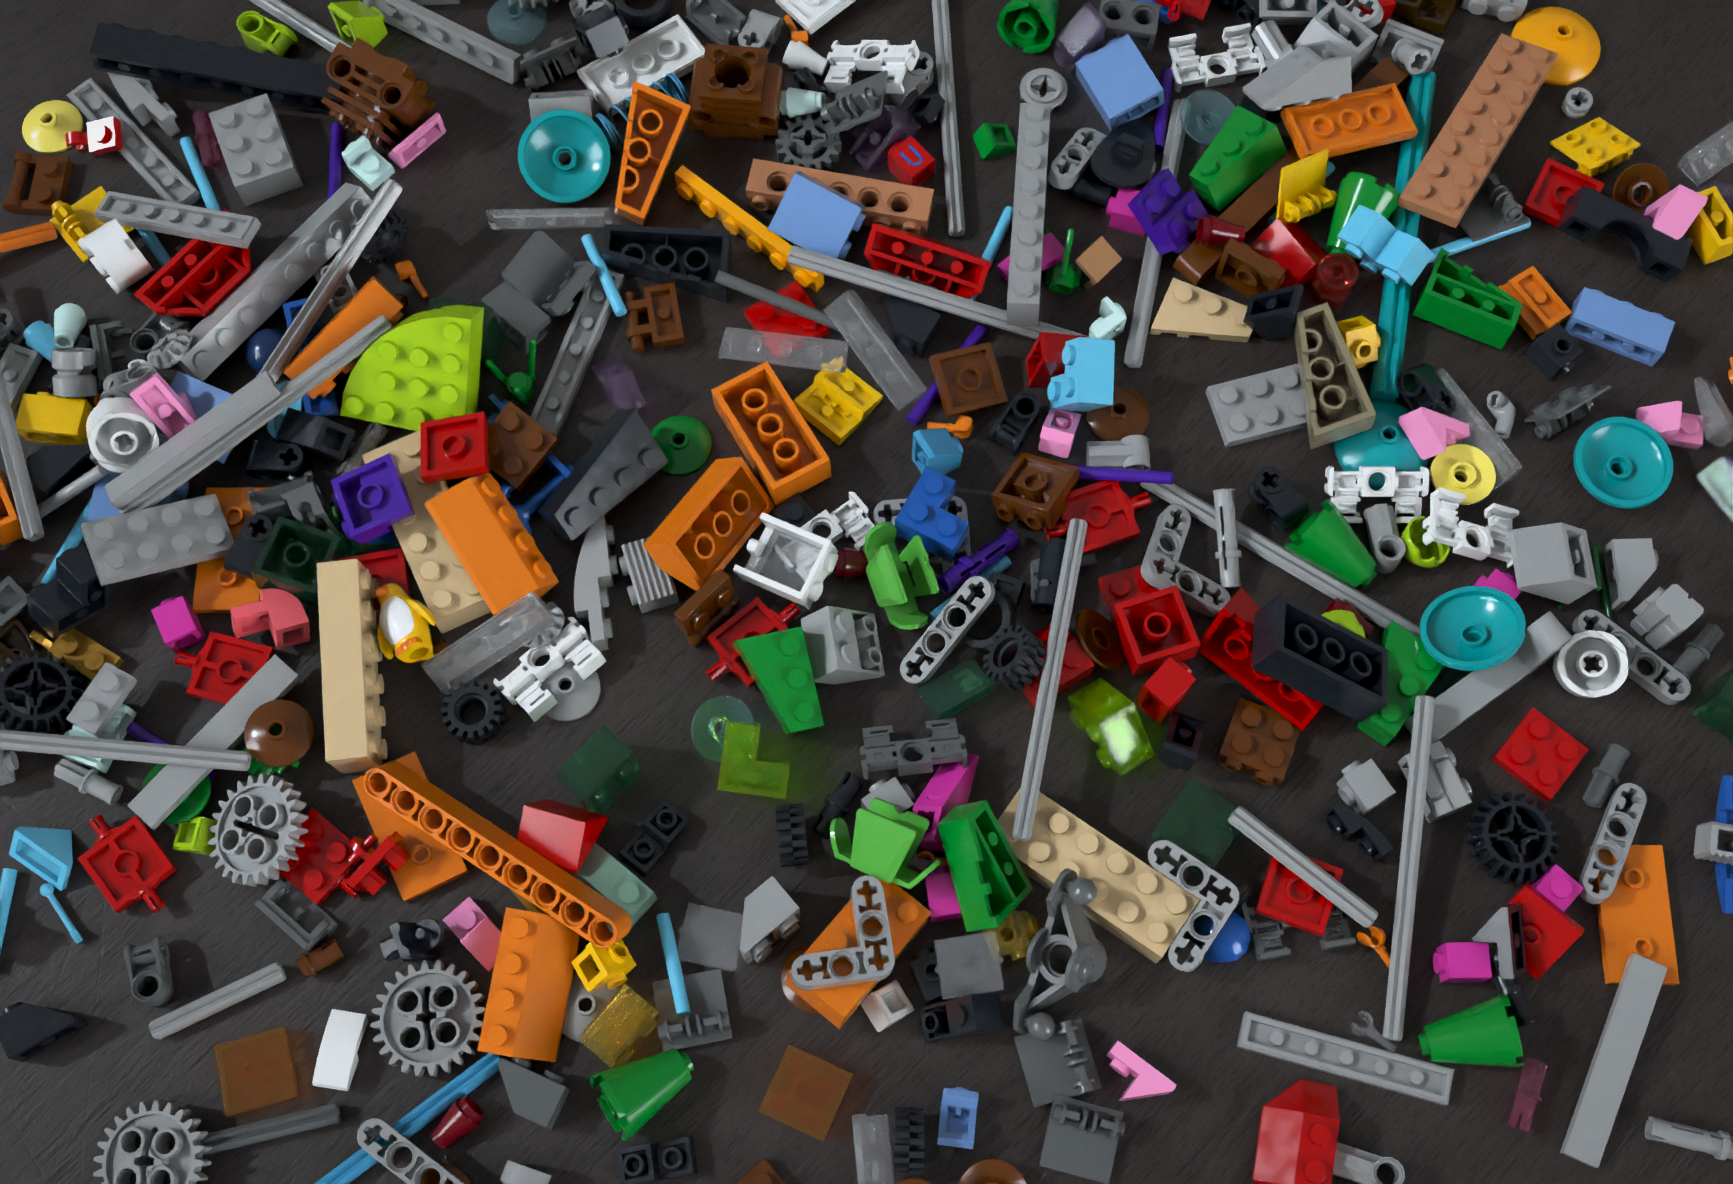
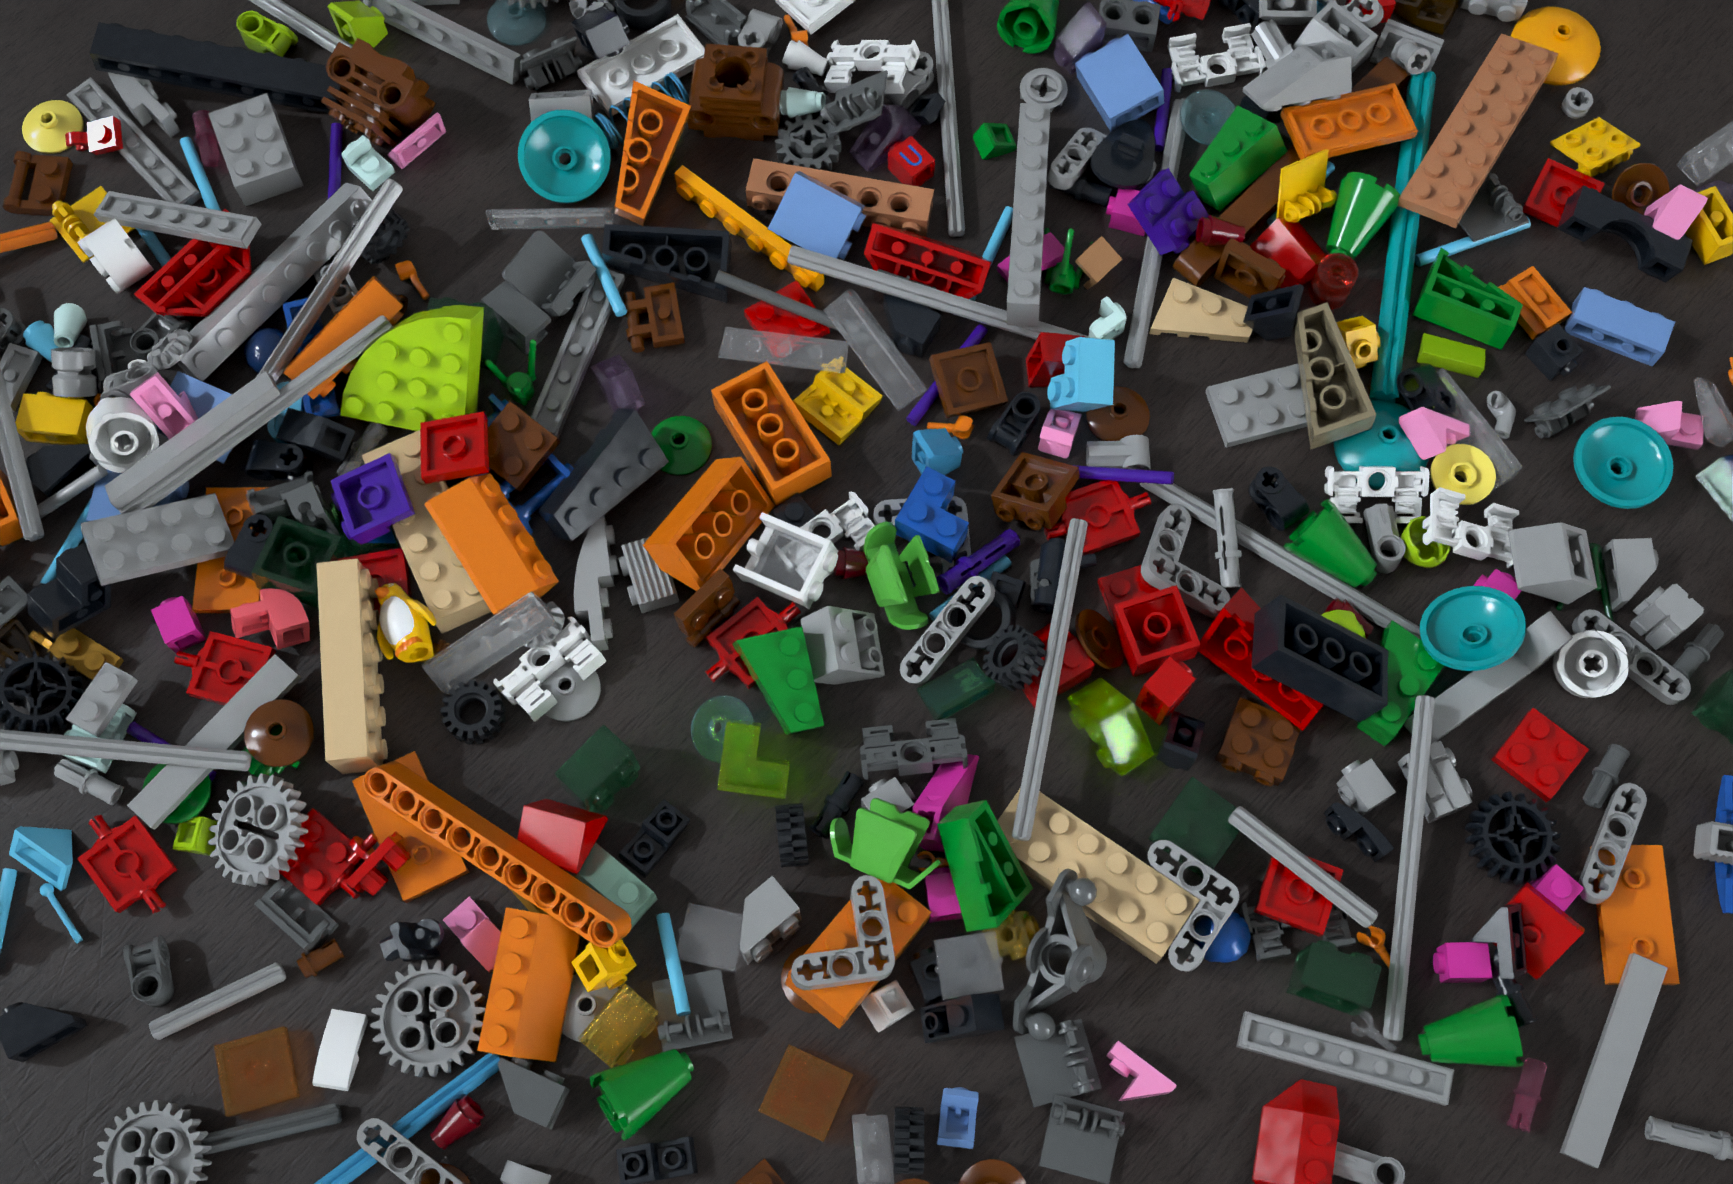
(1334, 978): none -> clear green brick
(1384, 247): medium azure brick -> none
(1451, 355): none -> lime slope

